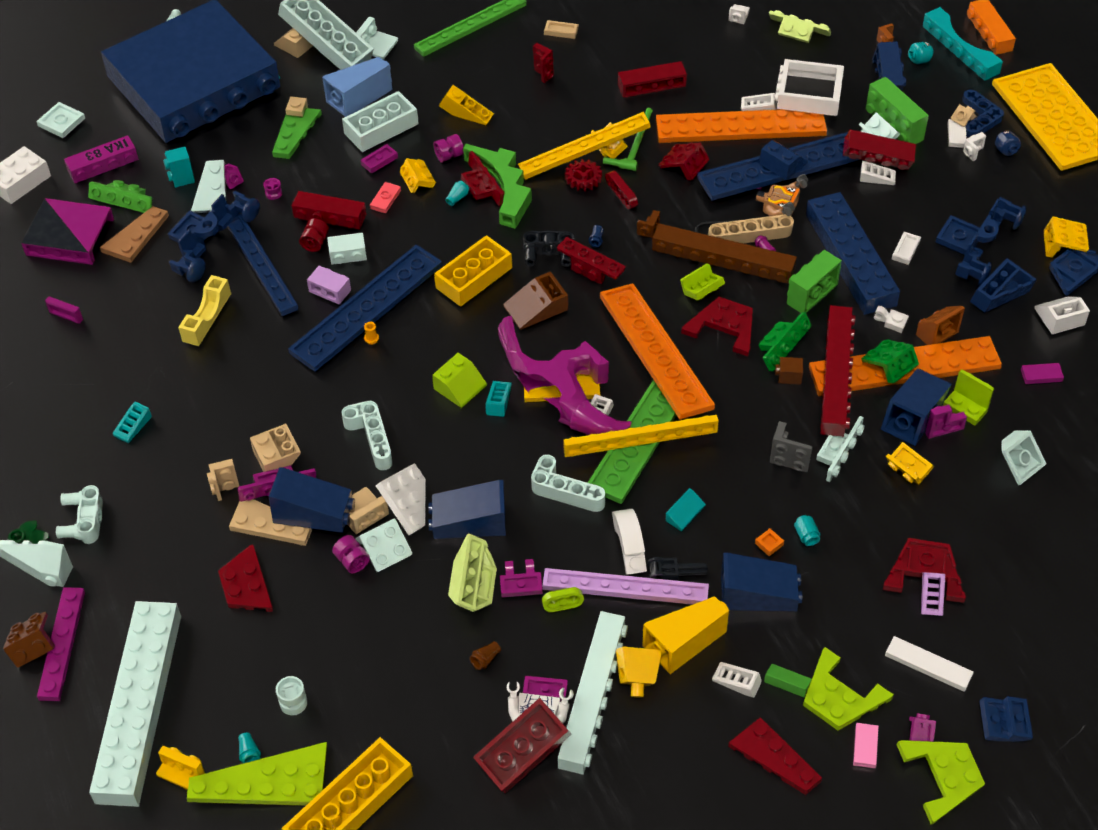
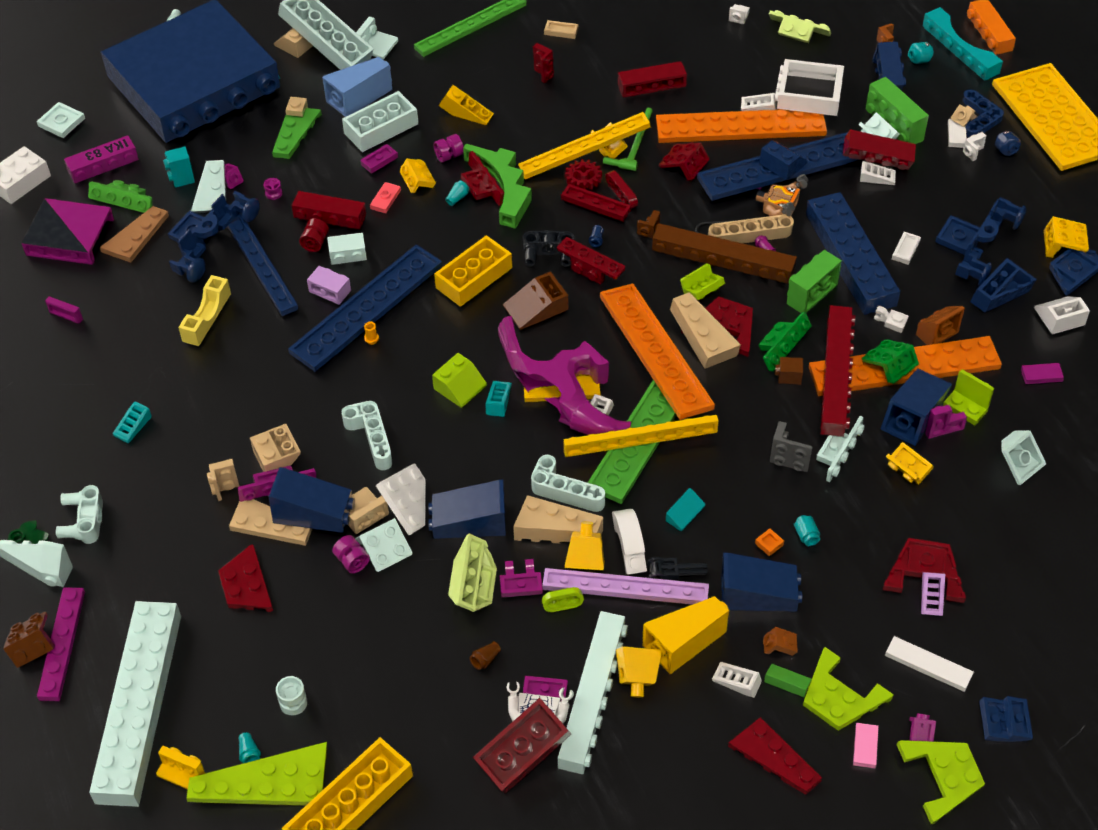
(551, 521): none -> tan wedge
(585, 549): none -> yellow torso
(596, 202): none -> dark red plate
(705, 334): none -> tan wedge
(780, 640): none -> dark orange bracket

